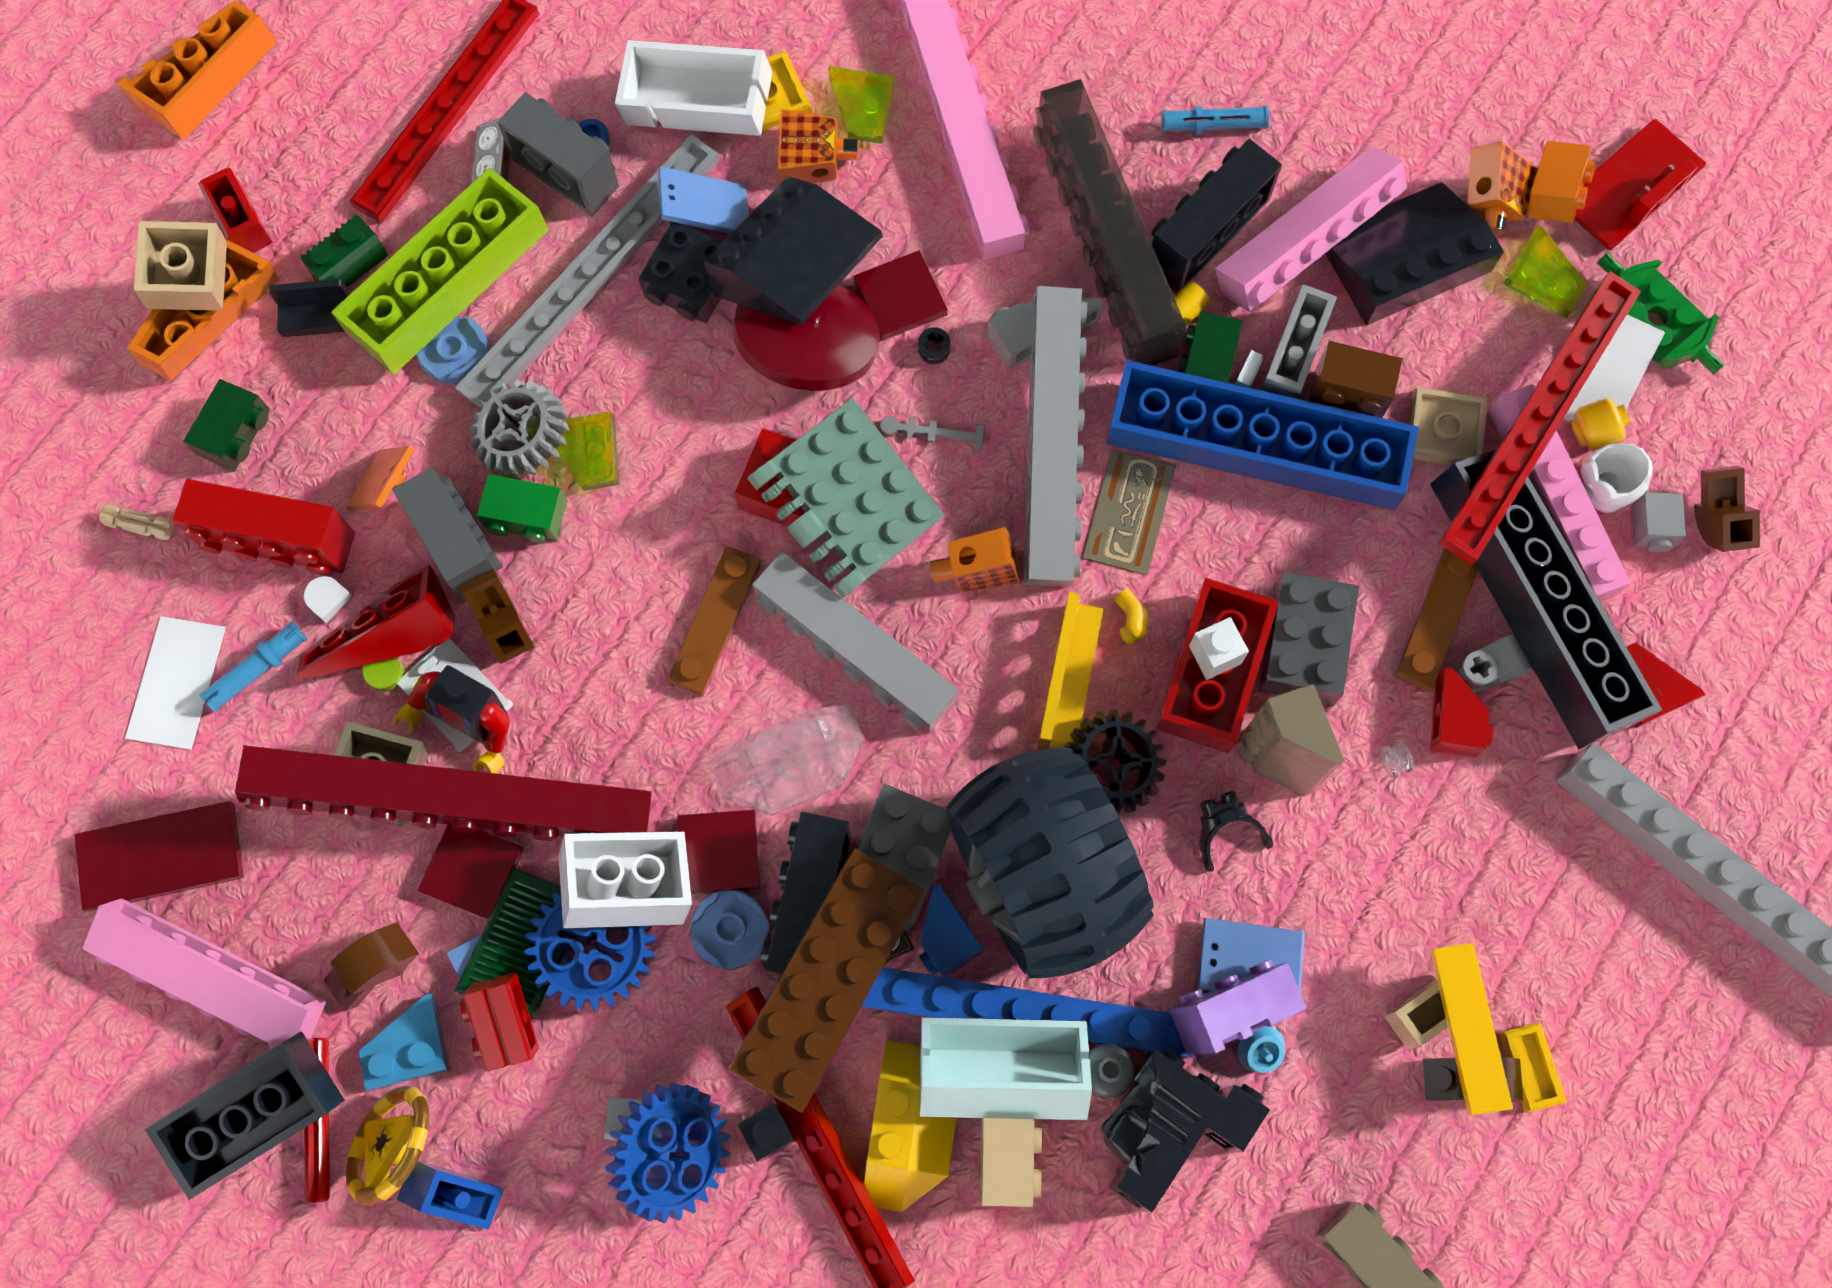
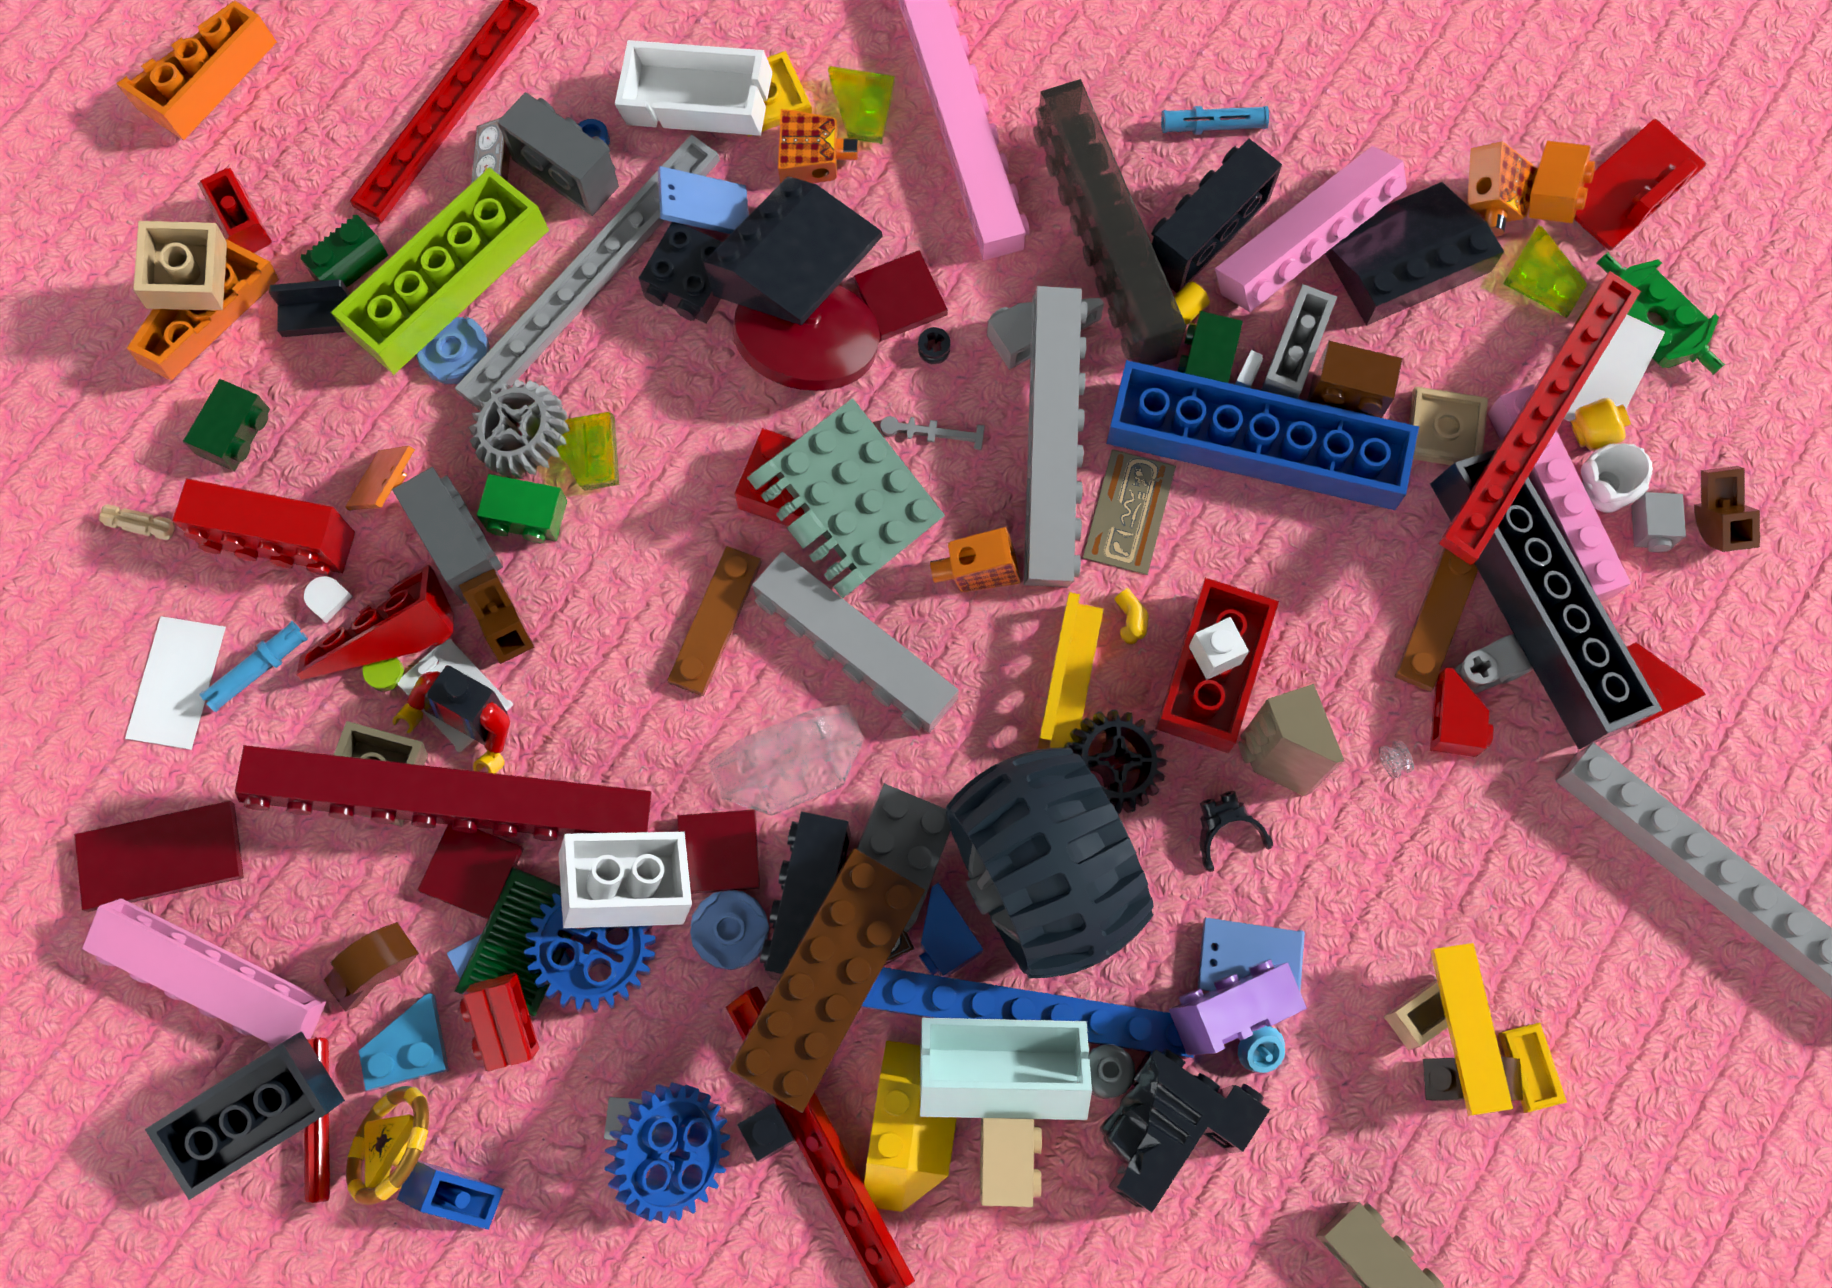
(1310, 637): dark grey brick -> none

